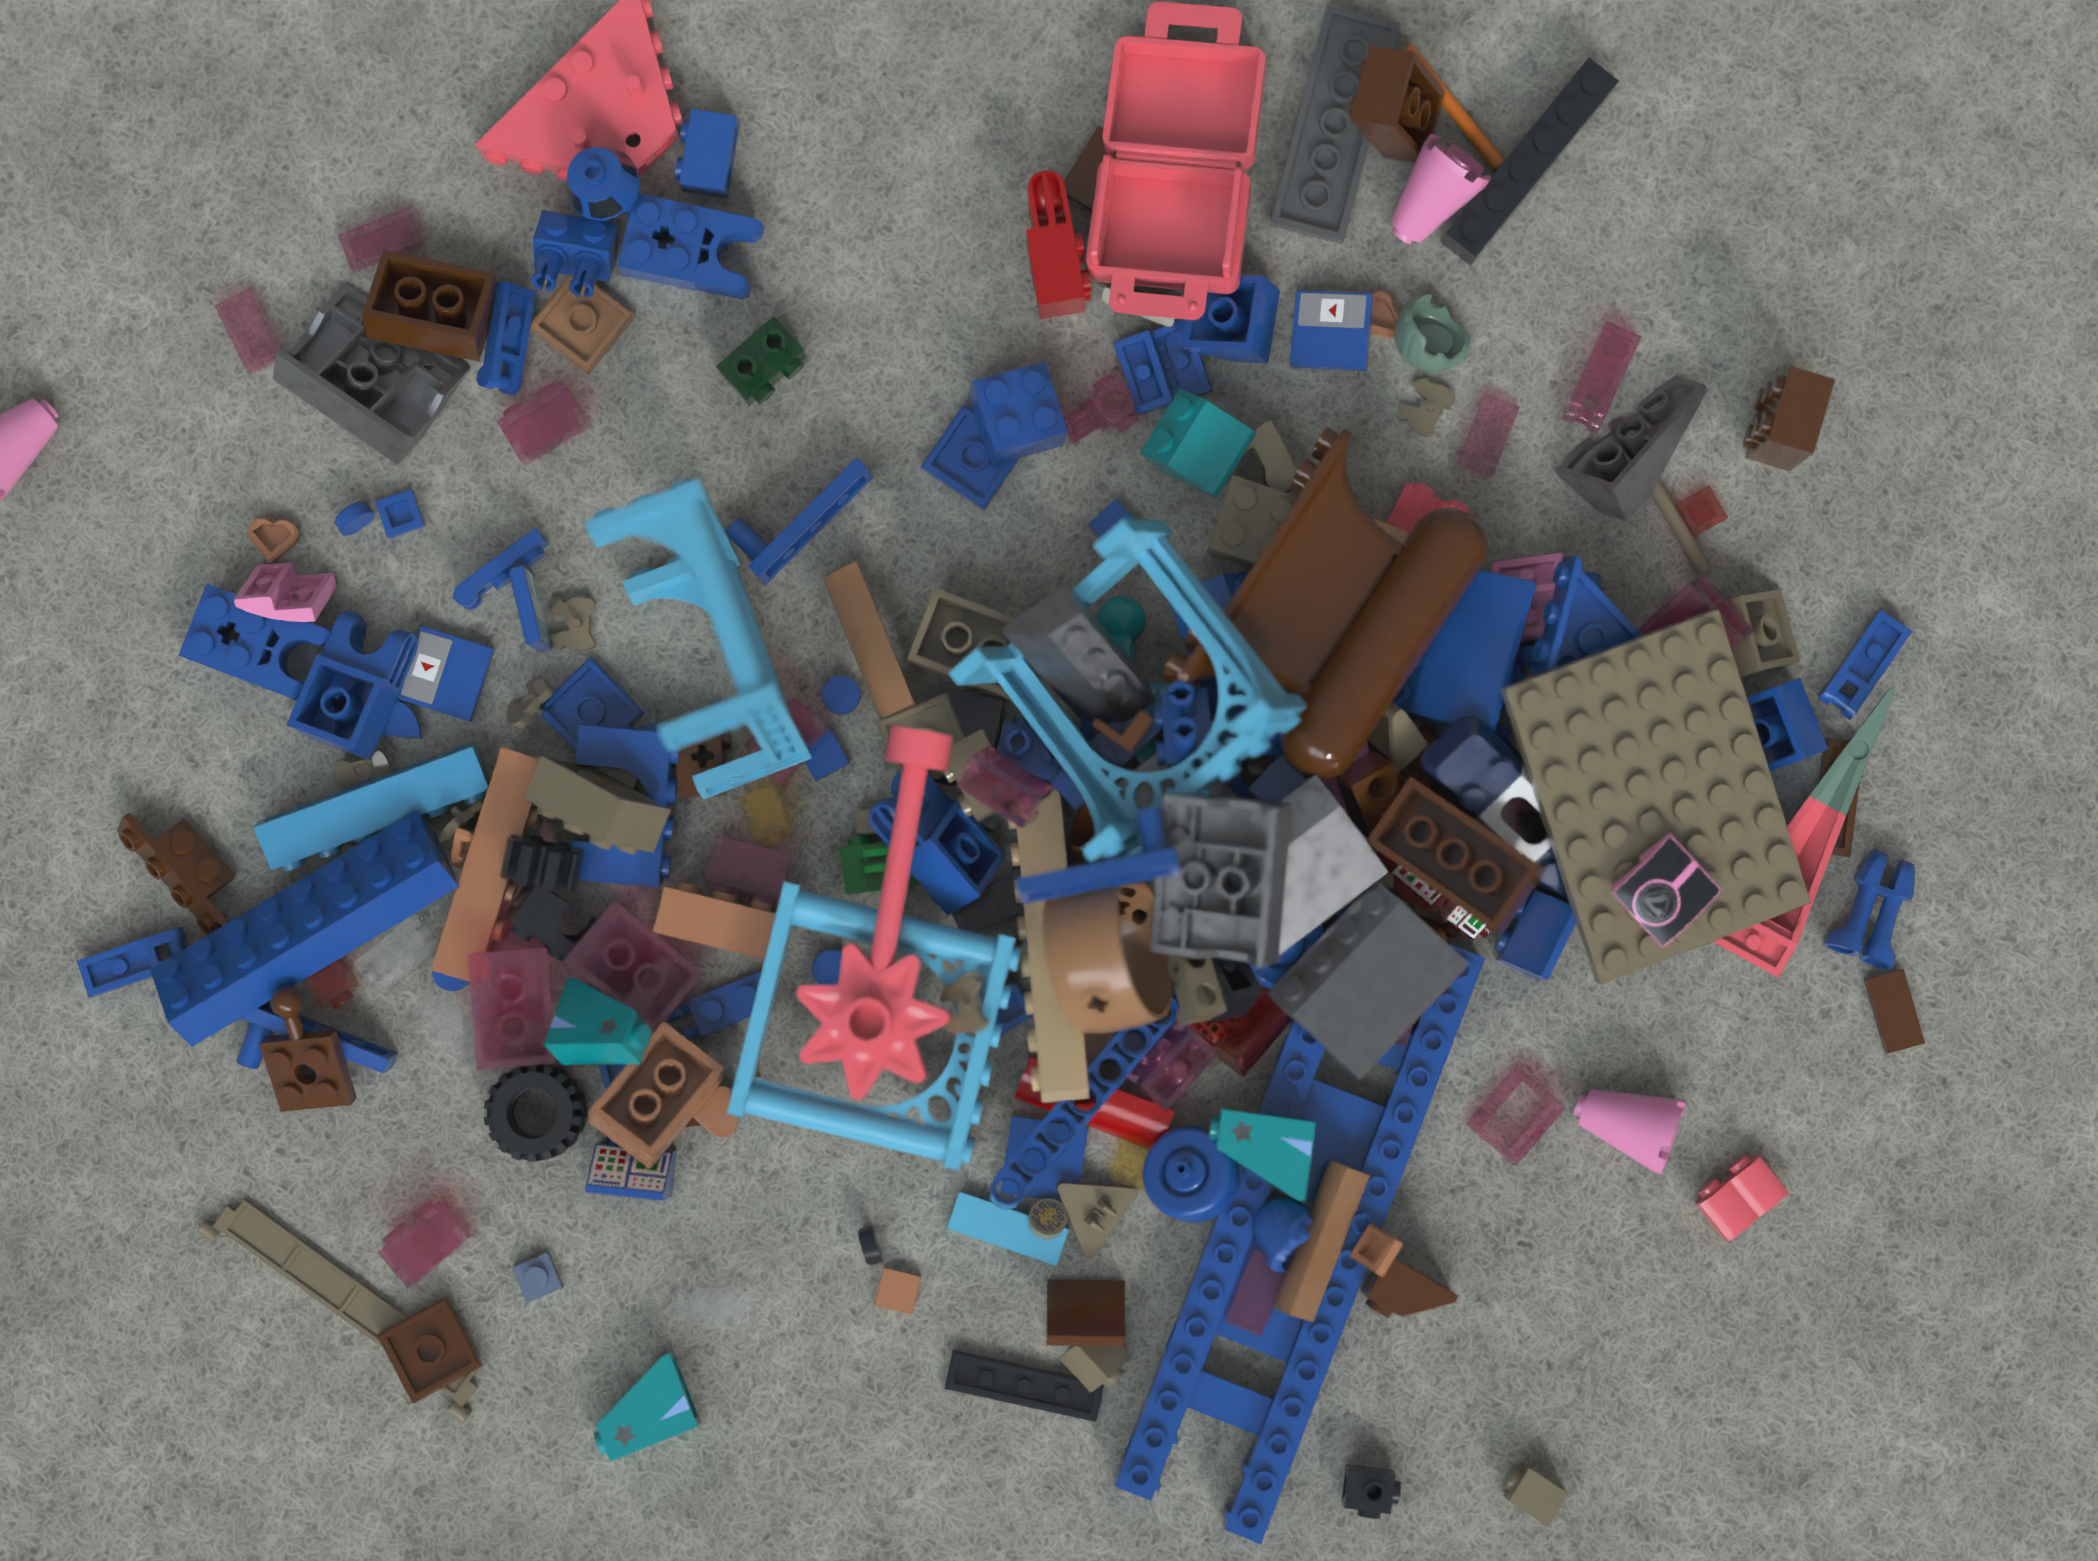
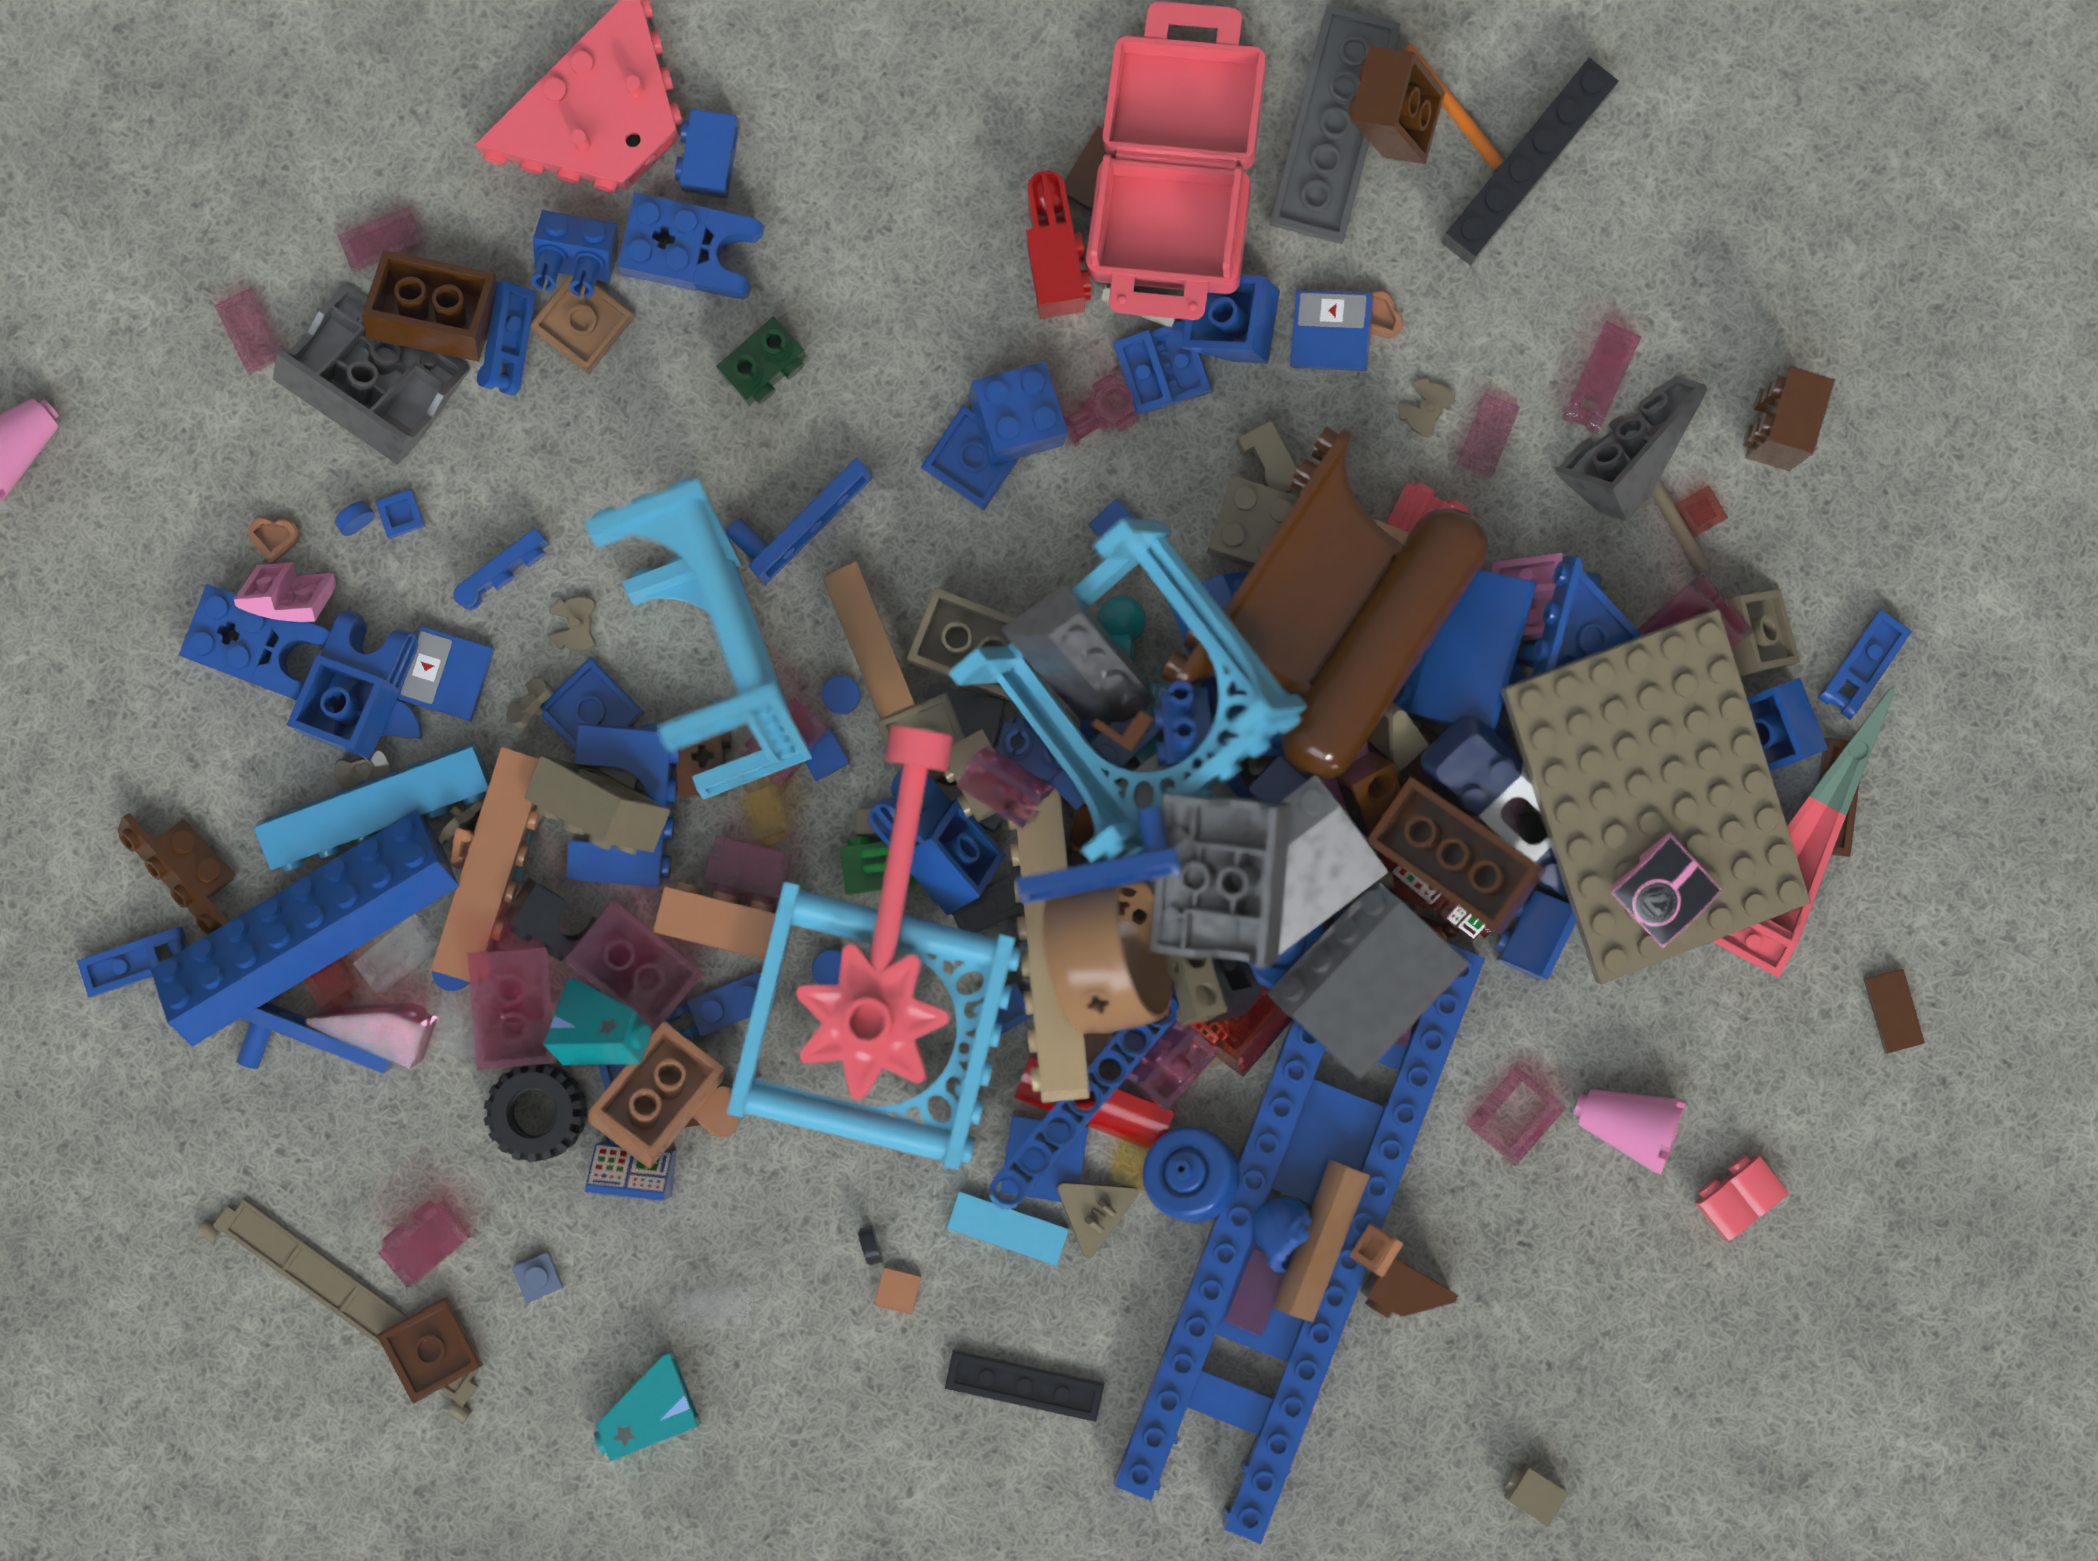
(316, 1049): reddish brown plate -> none
(387, 1030): none -> slope
(530, 608): blue tile -> none
(542, 863): black gear -> none
(543, 422): clear pink brick -> none
(602, 183): blue cone -> none
(969, 1005): dark tan piece -> none
(1047, 1218): dark tan tile -> none
(1085, 1313): reddish brown tile -> none
(1095, 1364): dark tan brick -> none
(1197, 443): teal slope -> none
(1268, 1146): teal slope -> none
(1370, 1490): black brick -> none
(1430, 336): sand green piece -> none
(1436, 189): bright pink cone -> none
(1850, 937): blue piece -> none

